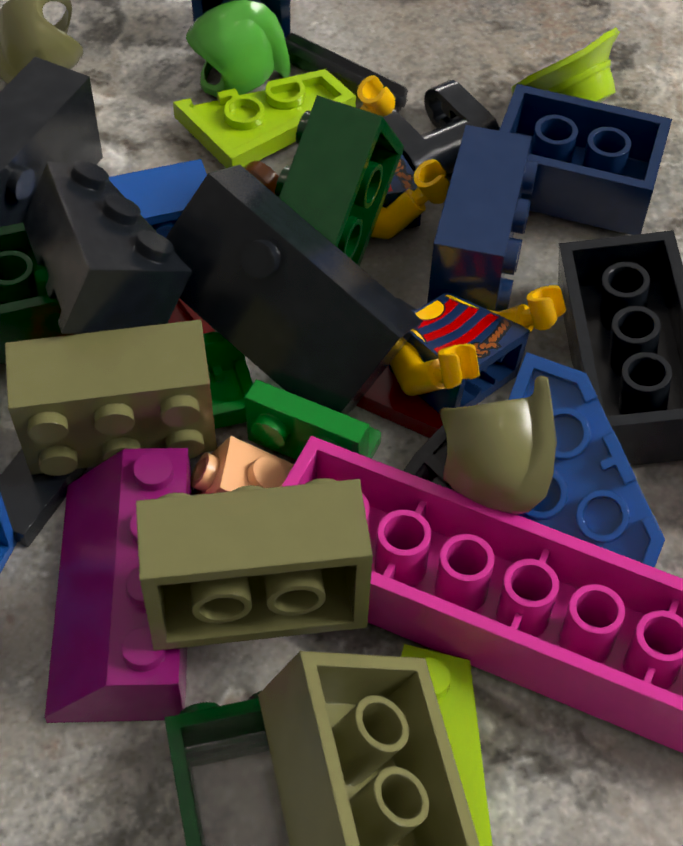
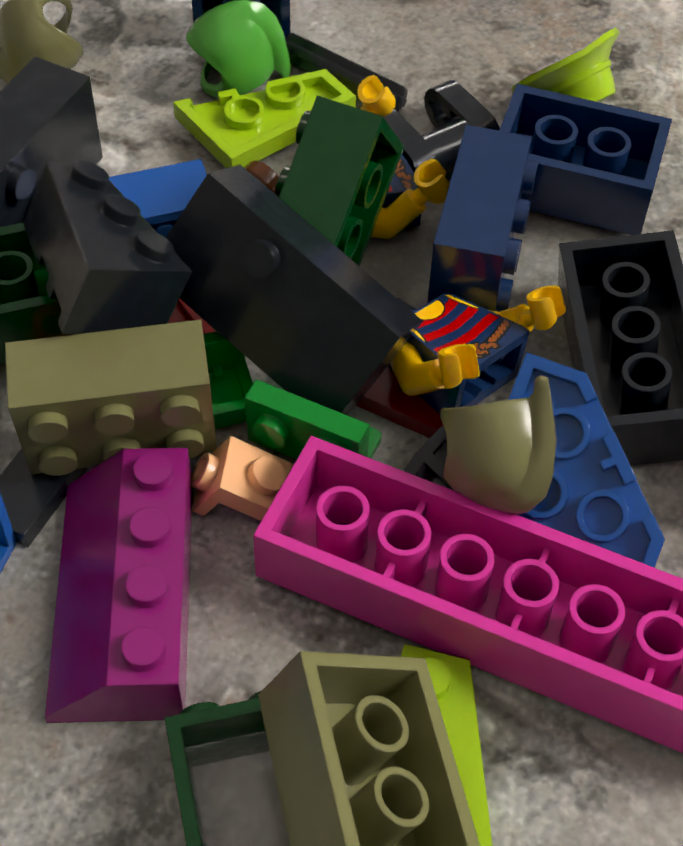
(254, 563): olive brick -> none

